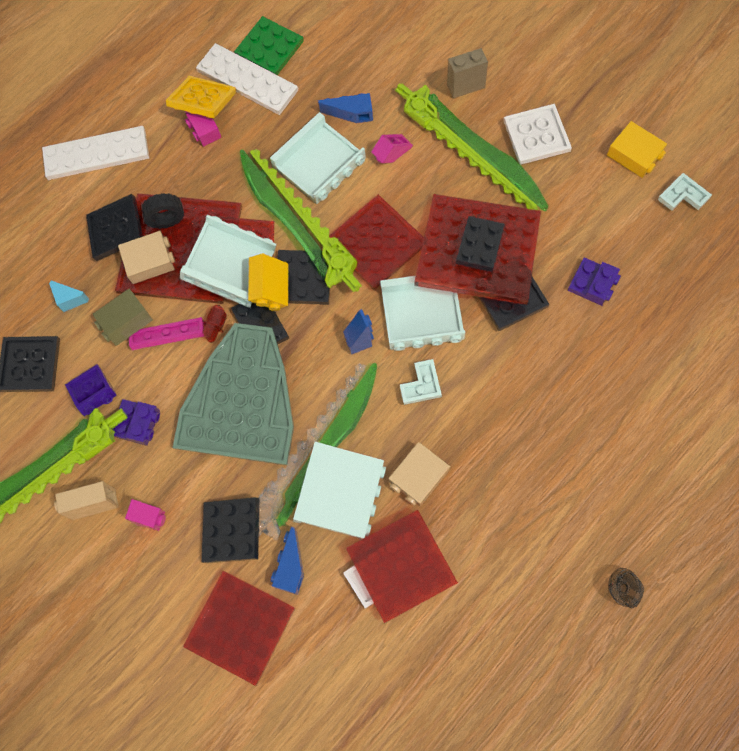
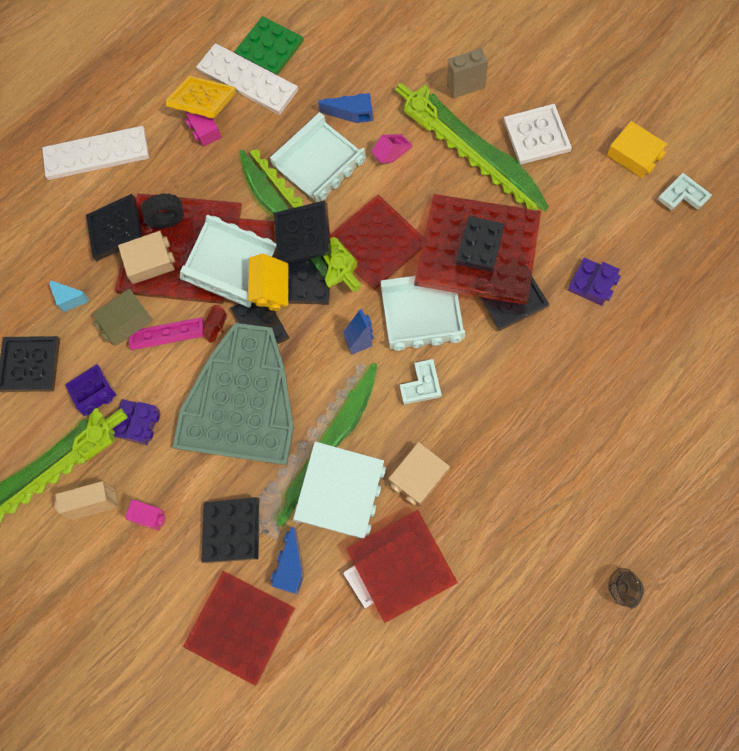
(302, 232): none -> black plate

